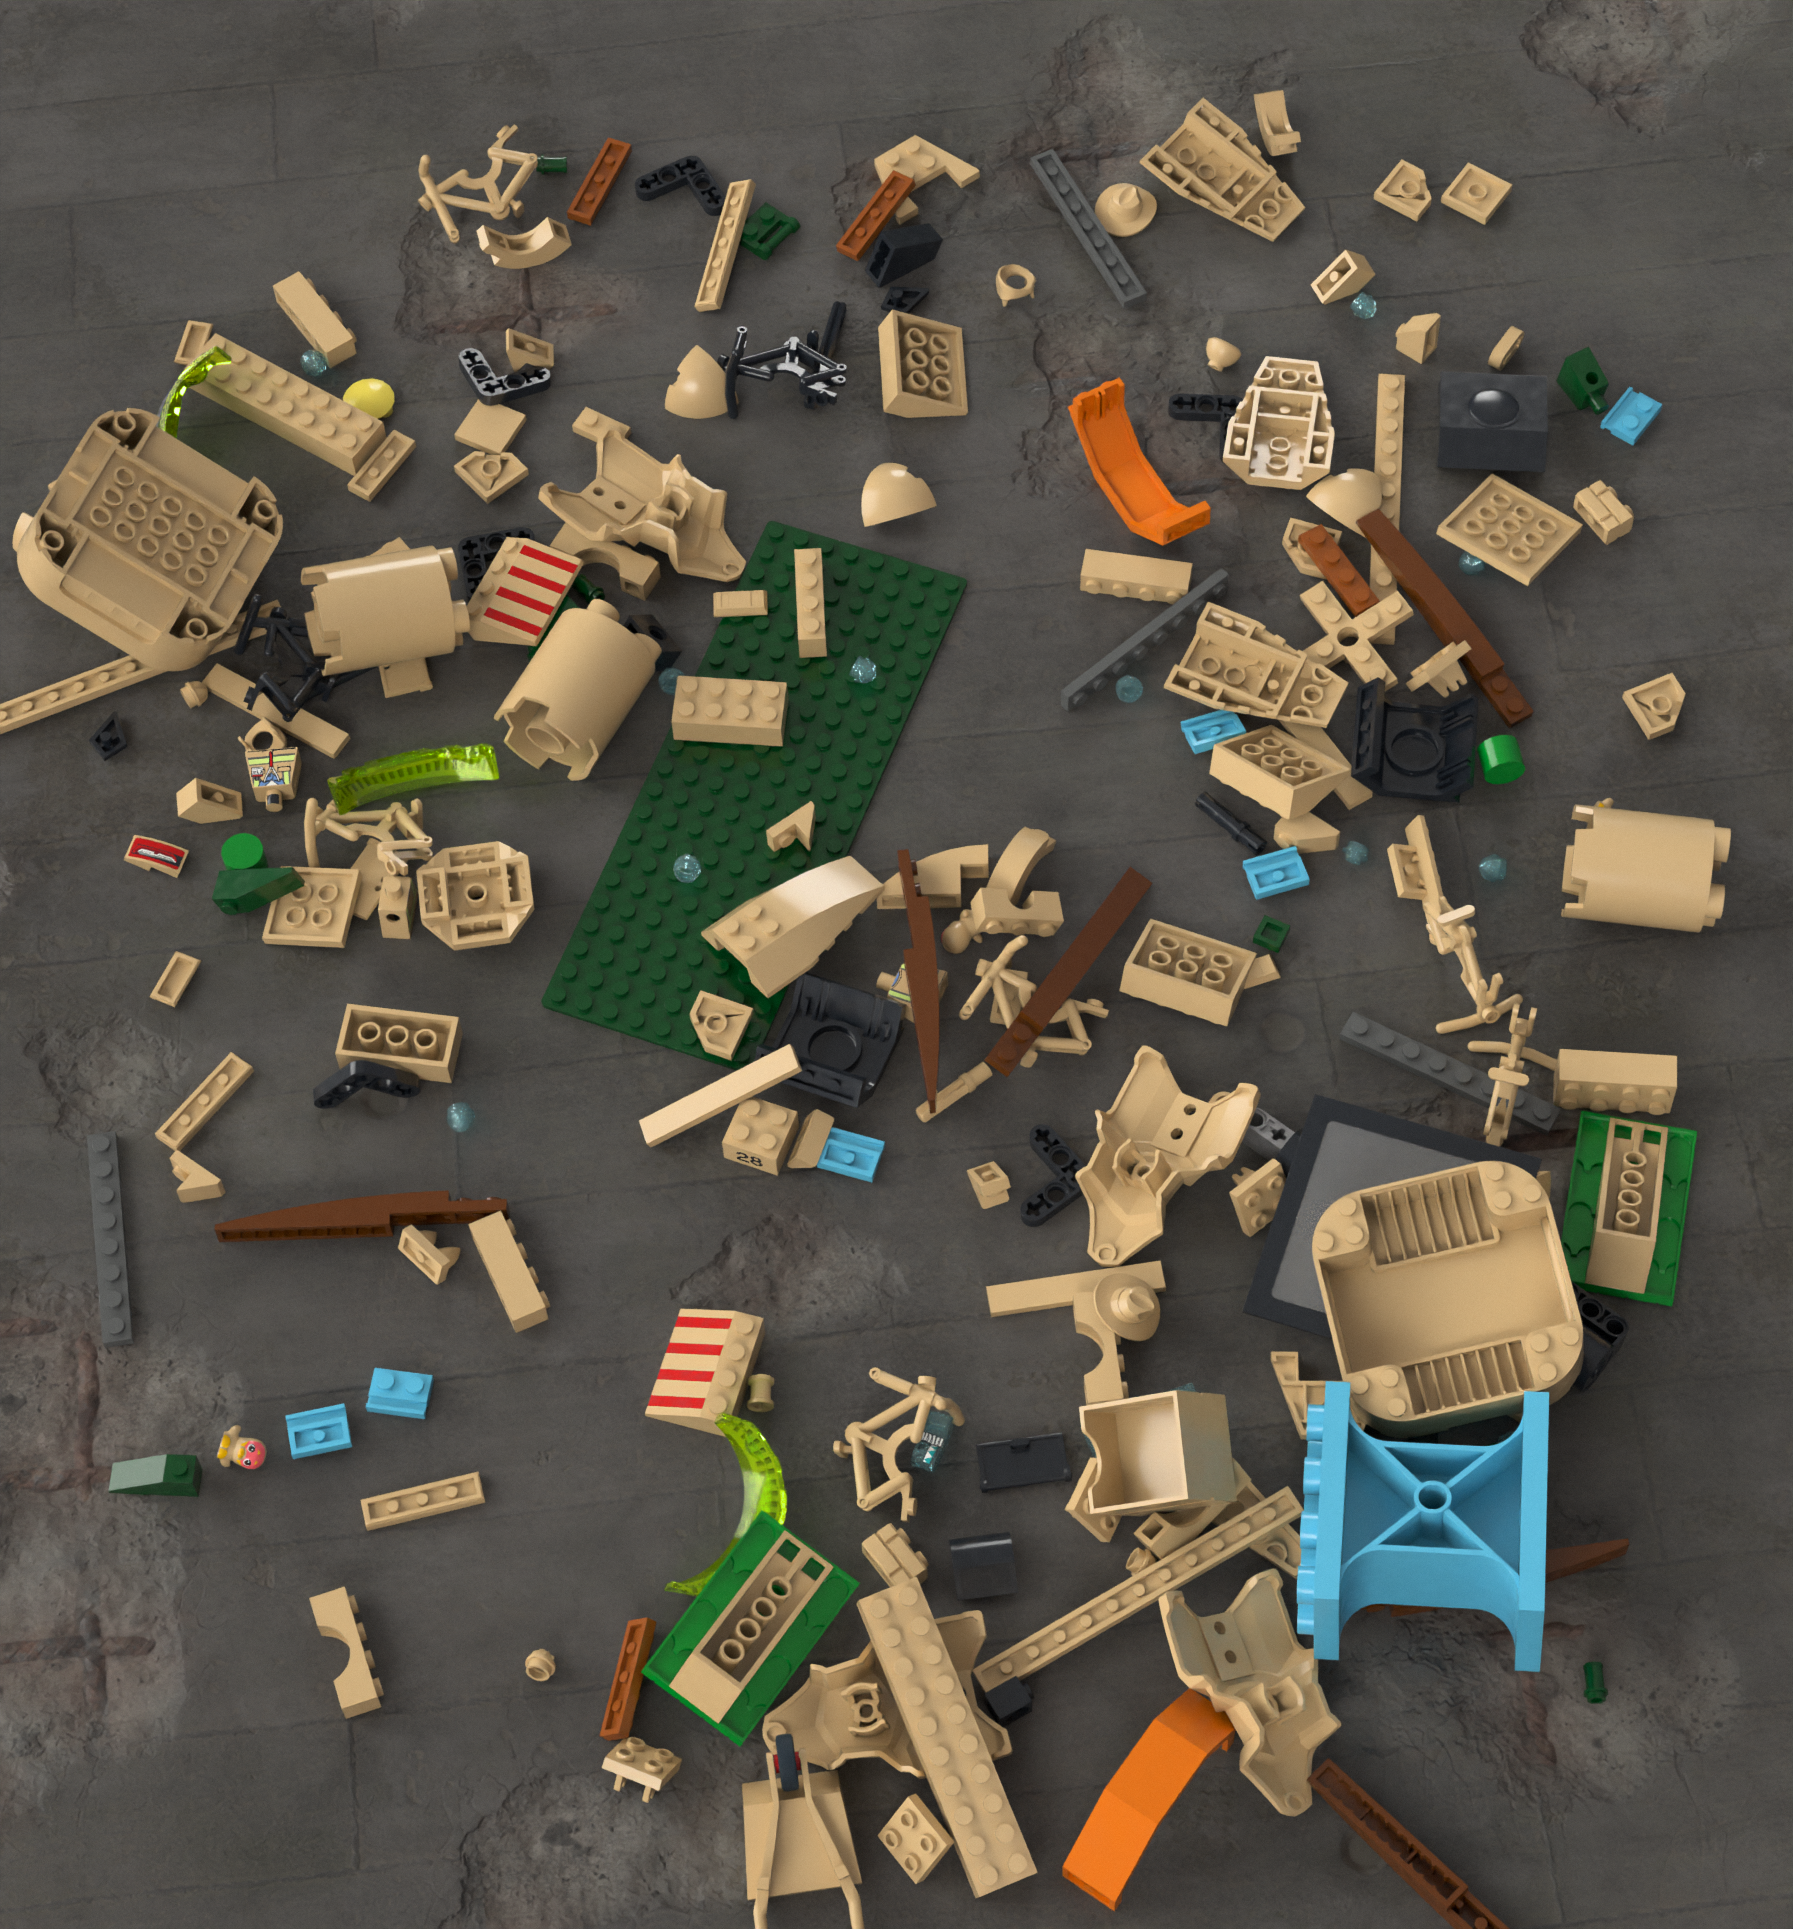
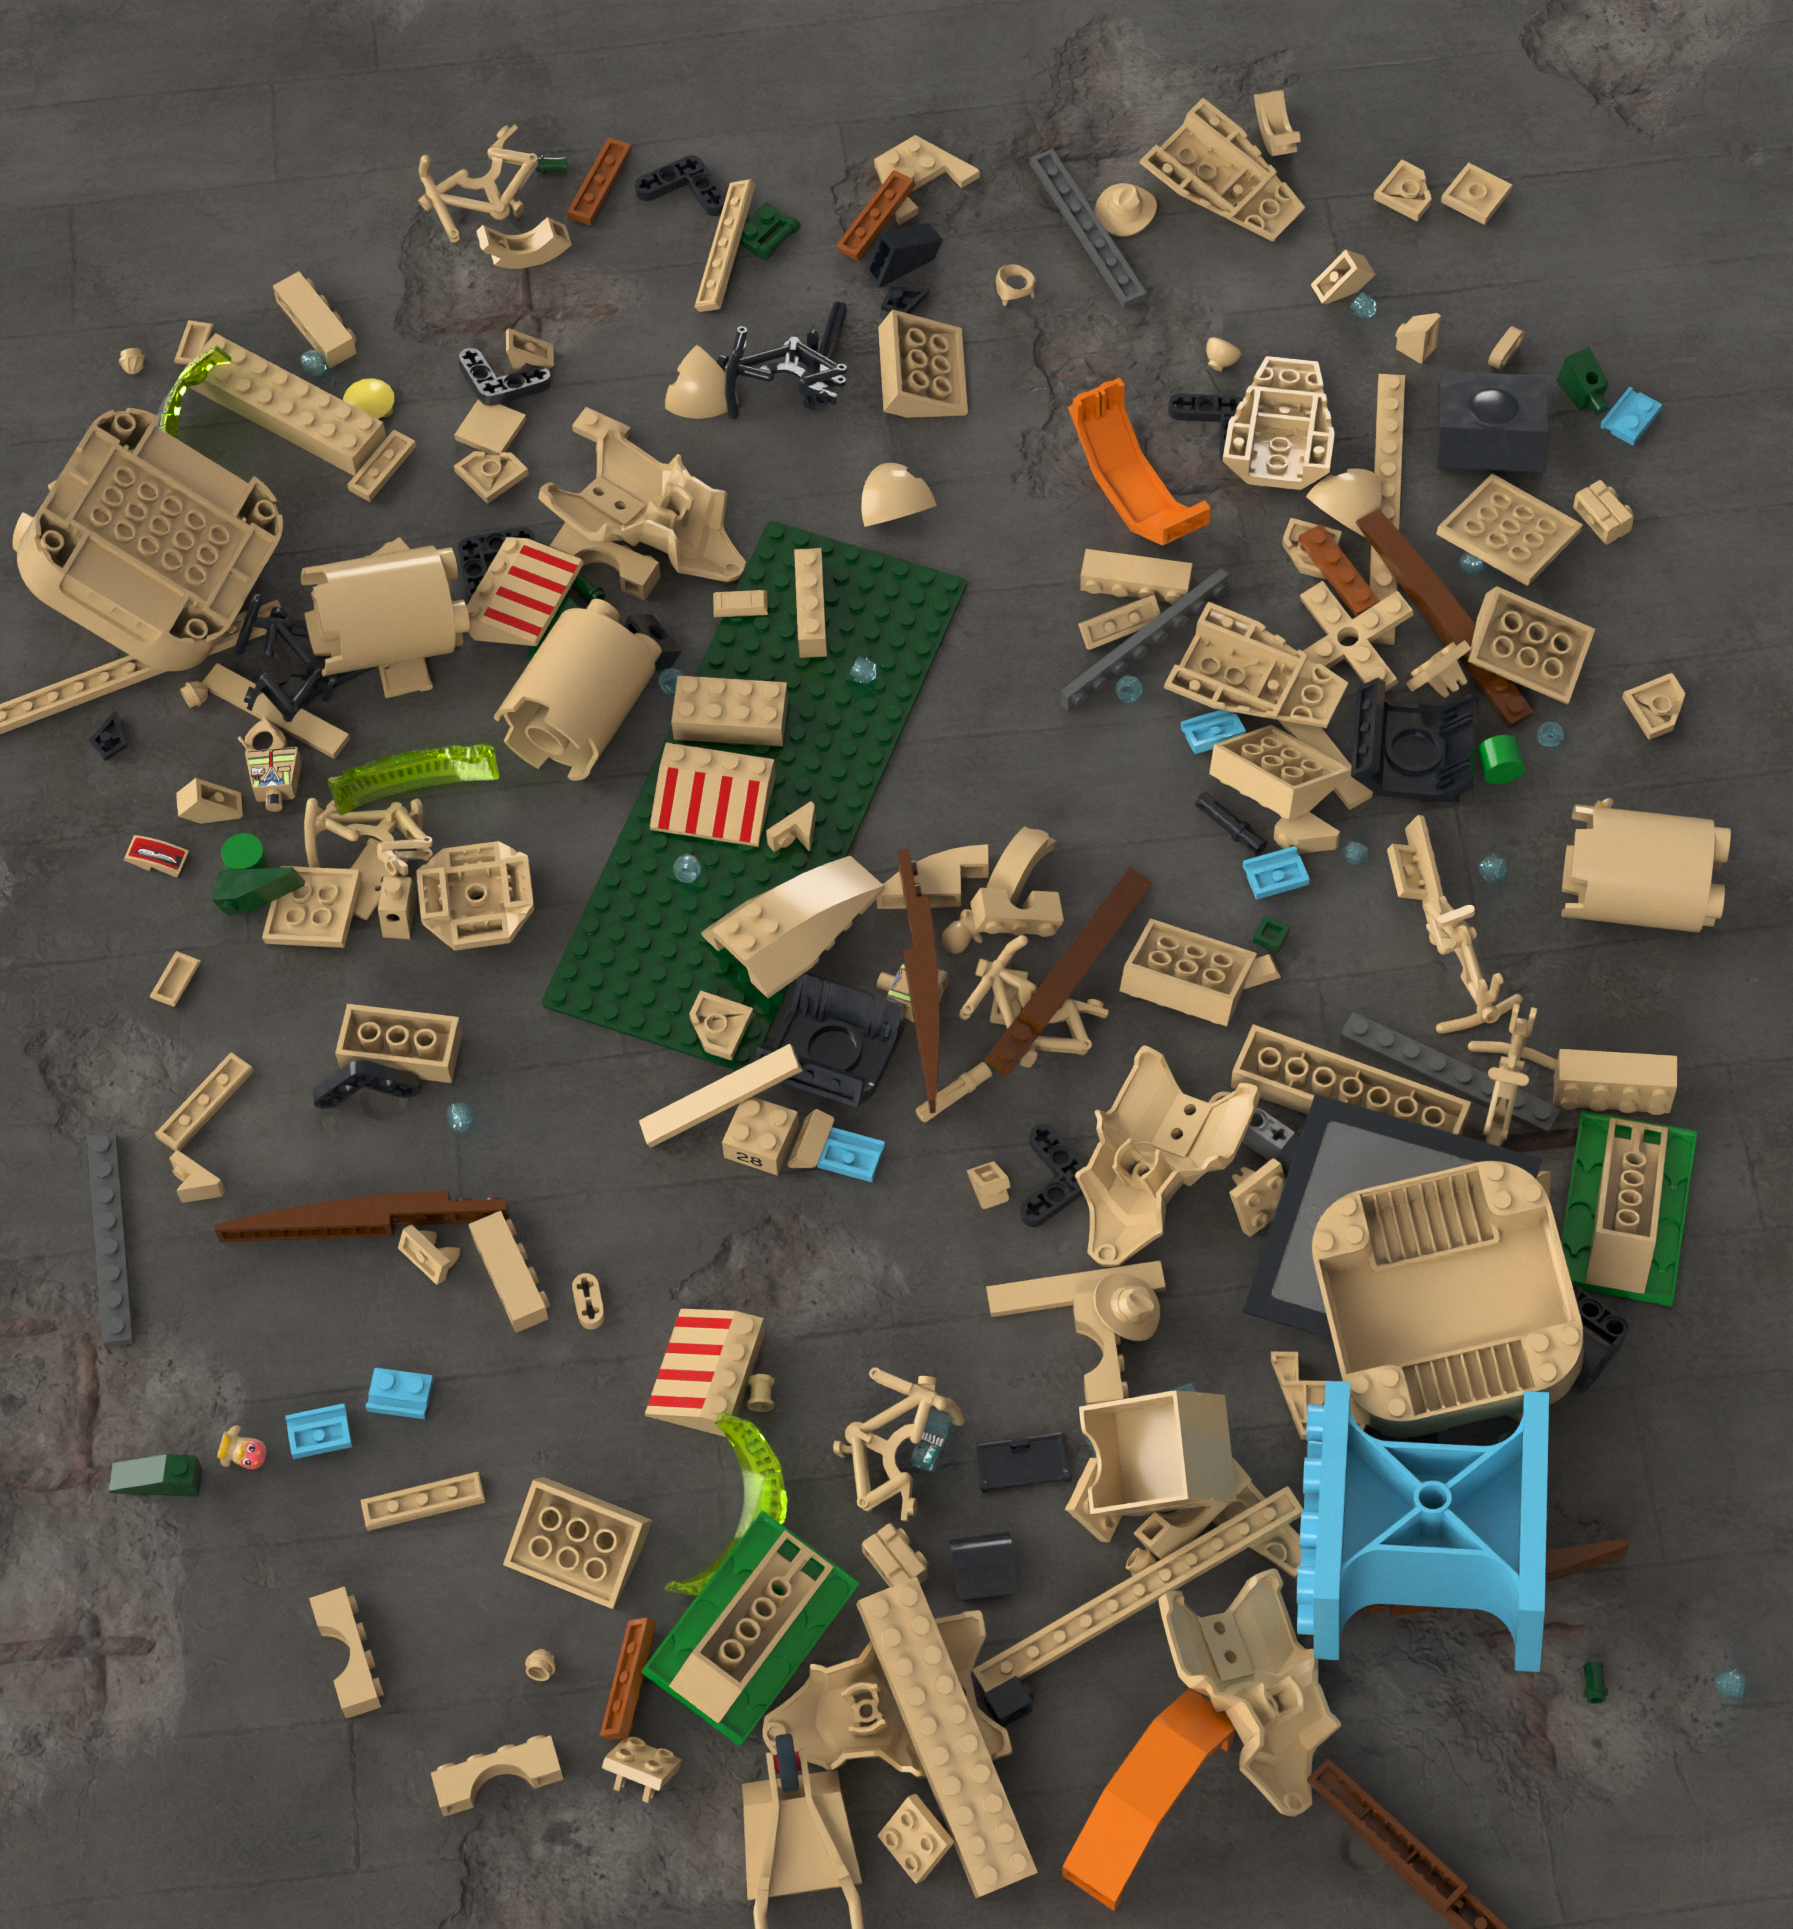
(132, 360): none -> tan plate
(459, 1784): none -> tan arch
(576, 1541): none -> tan slope
(594, 1300): none -> tan beam
(712, 794): none -> tan slope
(1119, 622): none -> tan plate
(1295, 1071): none -> tan brick
(1529, 644): none -> tan slope
(1553, 729): none -> clear light blue plate
(1731, 1684): none -> clear light blue plate

